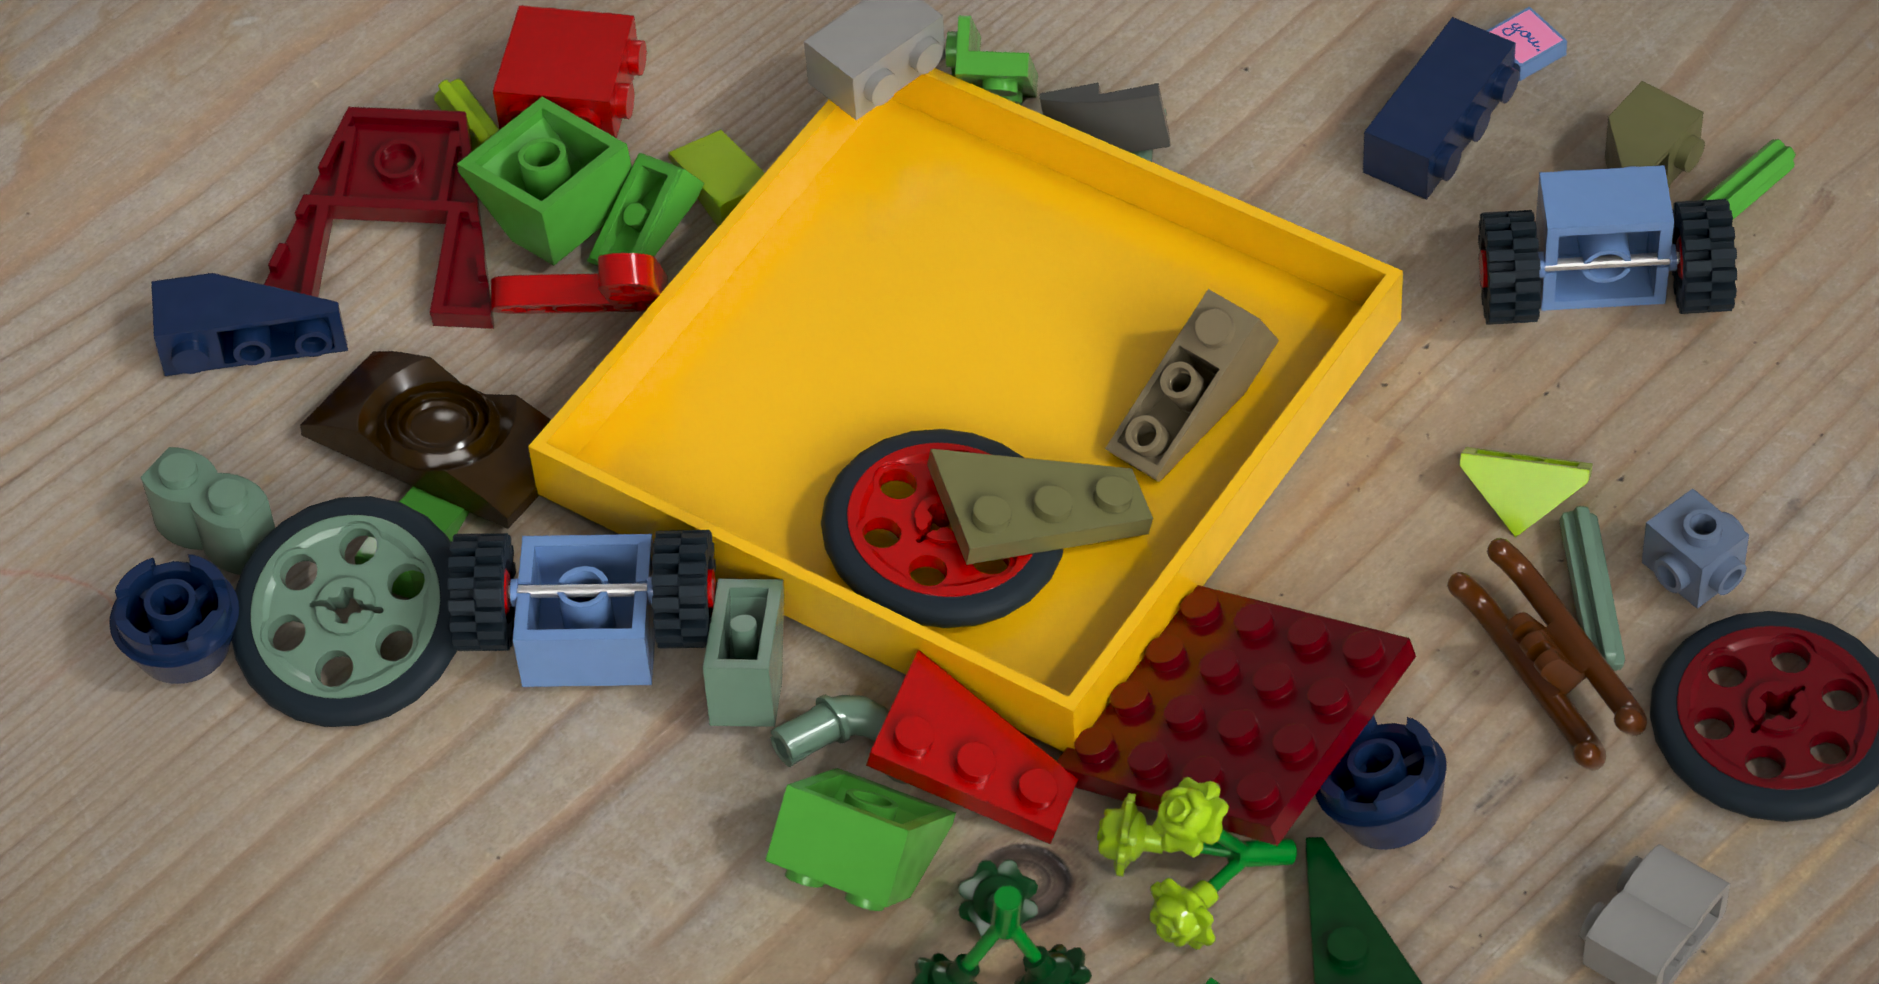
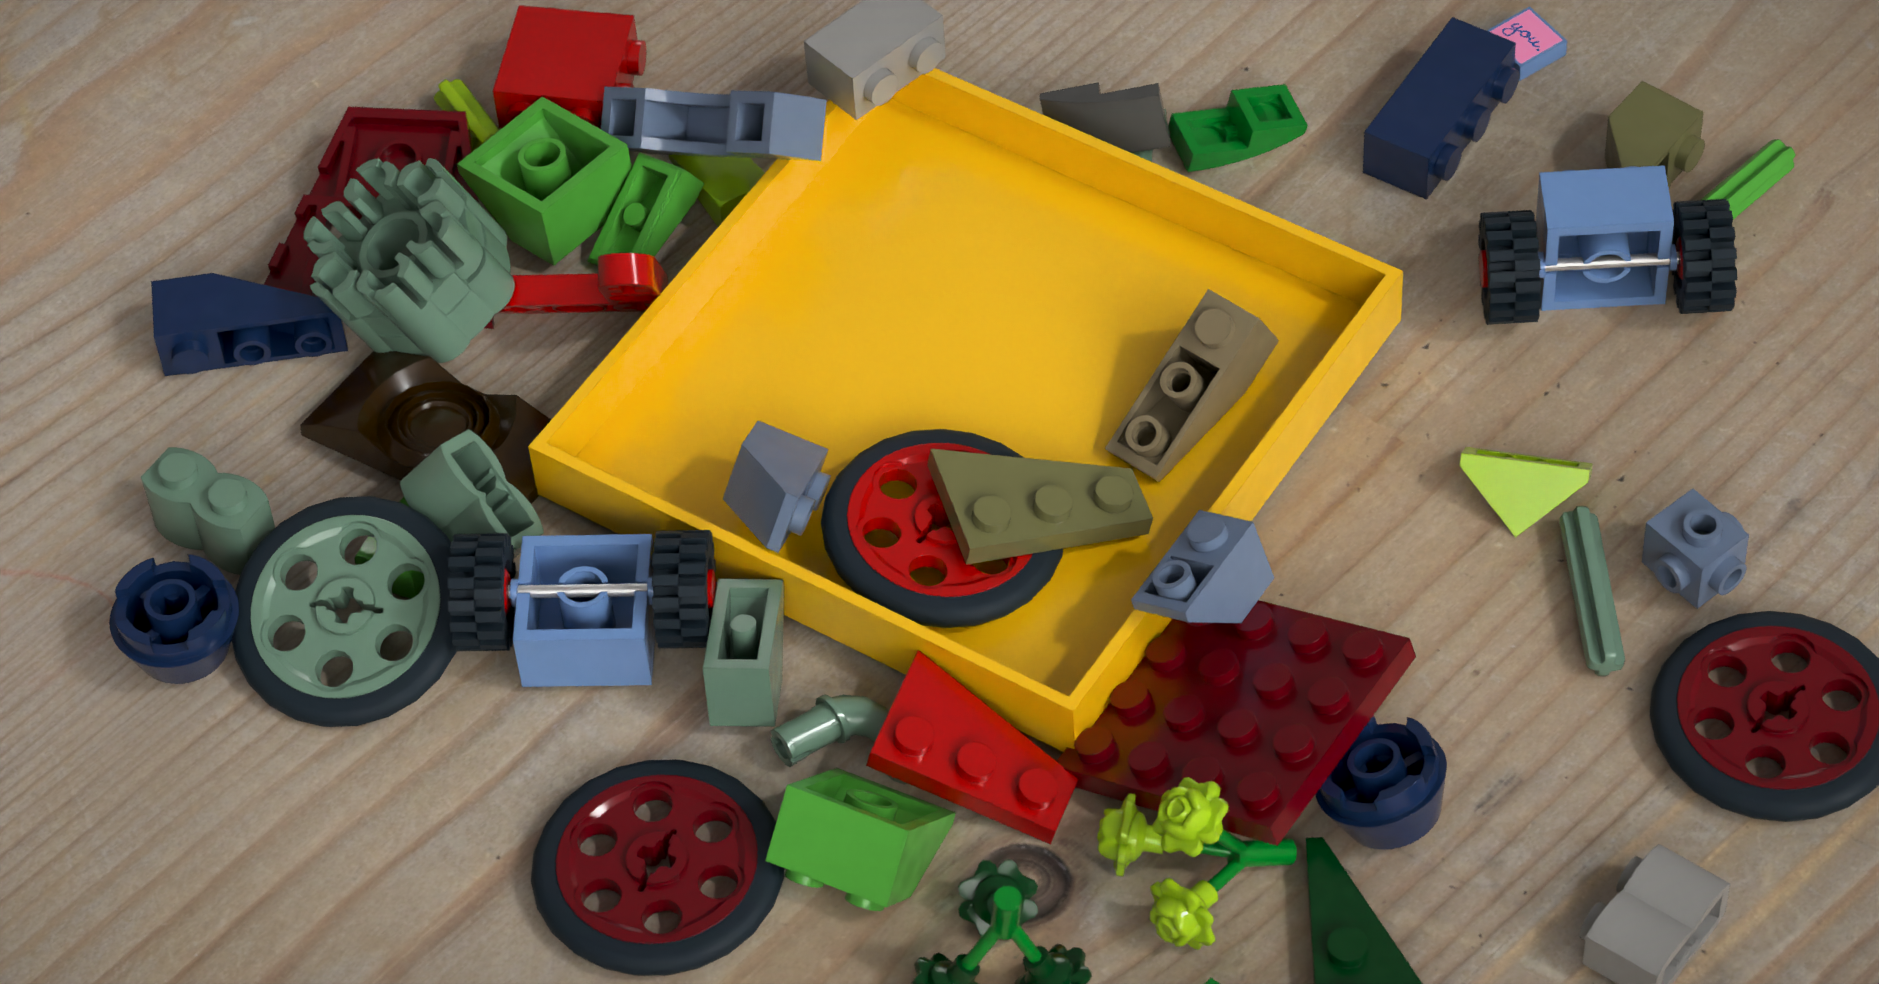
(417, 266): none -> sand green piece
(468, 493): none -> sand green brick
(708, 926): none -> wedge
(716, 124): none -> sand blue arch
(776, 484): none -> sand blue slope
(1002, 73): bright green bracket -> none
(1208, 573): none -> sand blue slope
(1248, 126): none -> green slope
(1550, 657): reddish brown piece -> none

